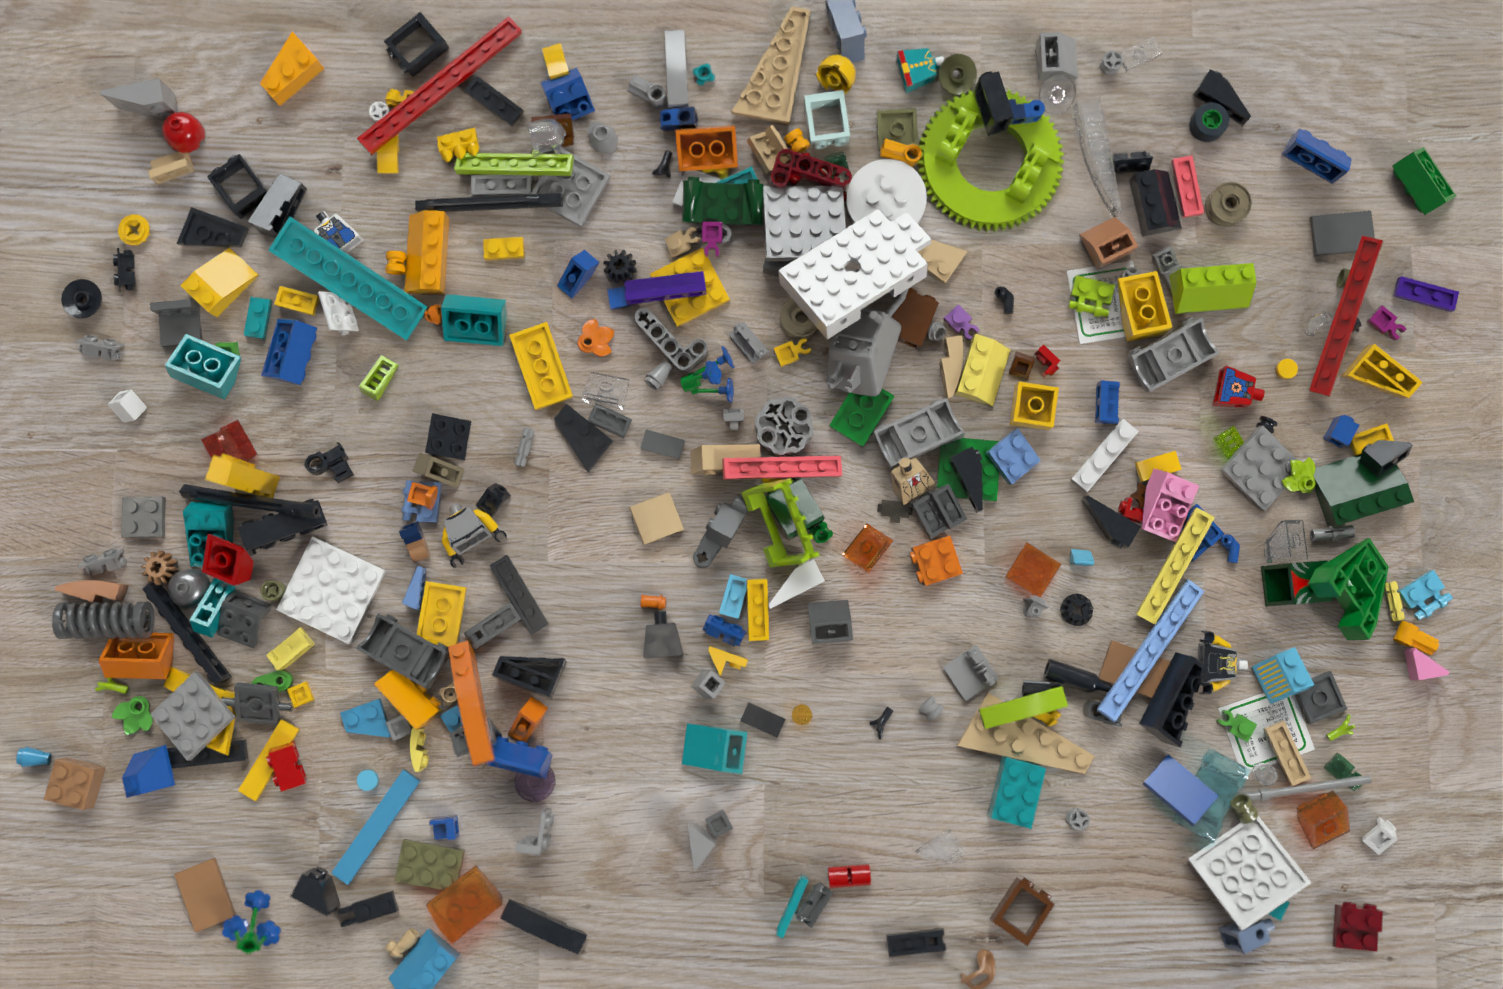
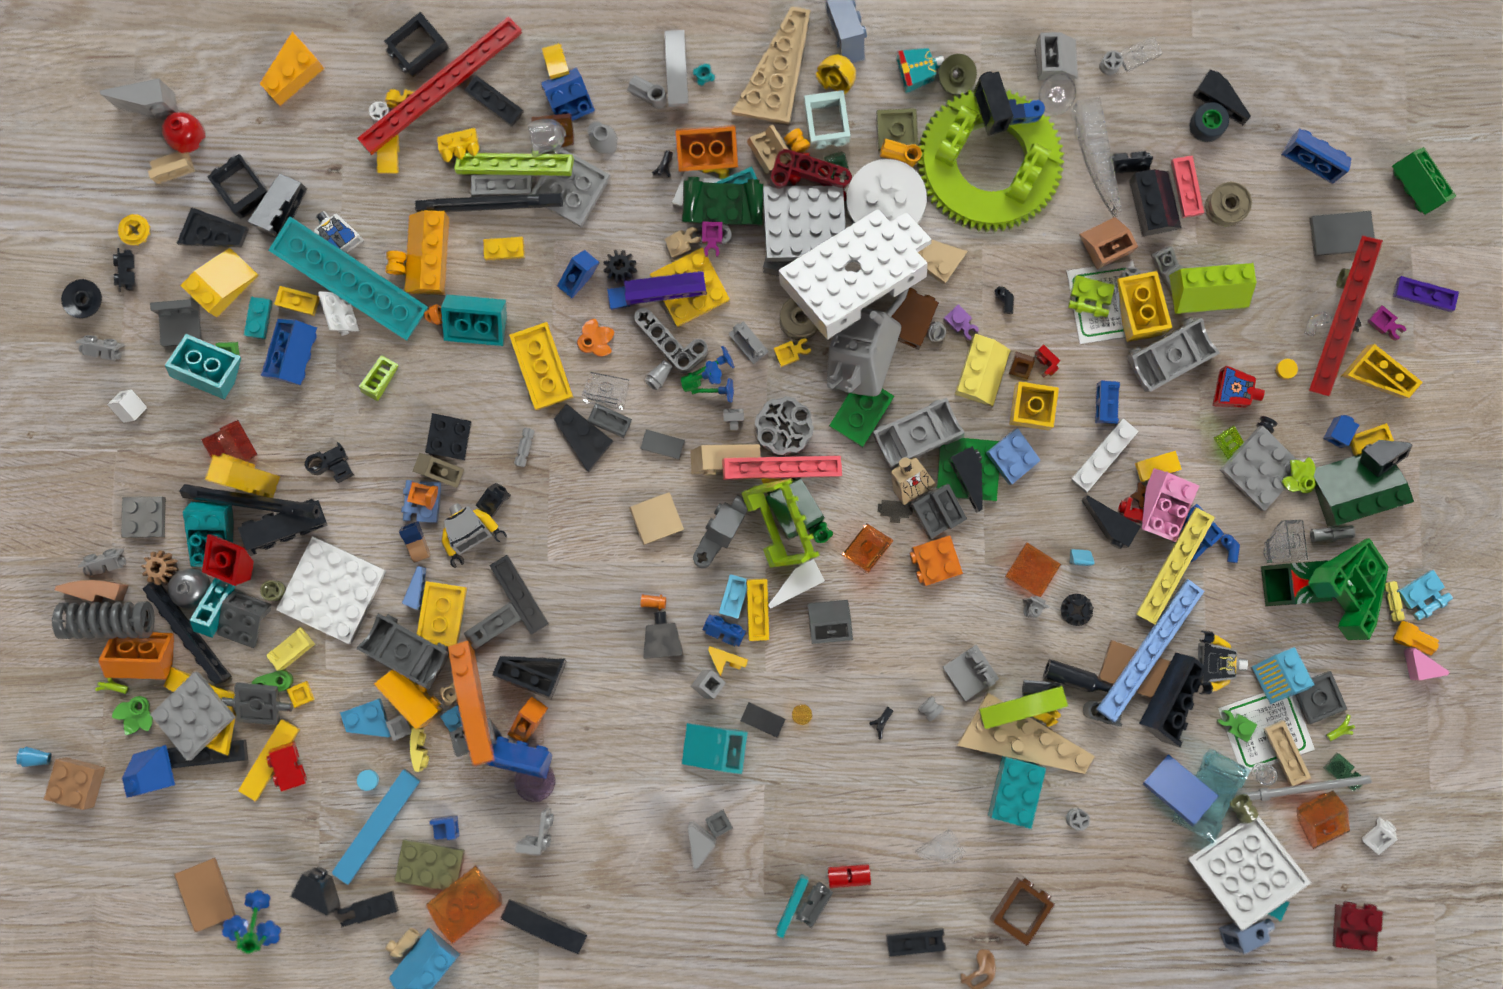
(678, 118): leg -> none
(951, 365): tan slope -> none

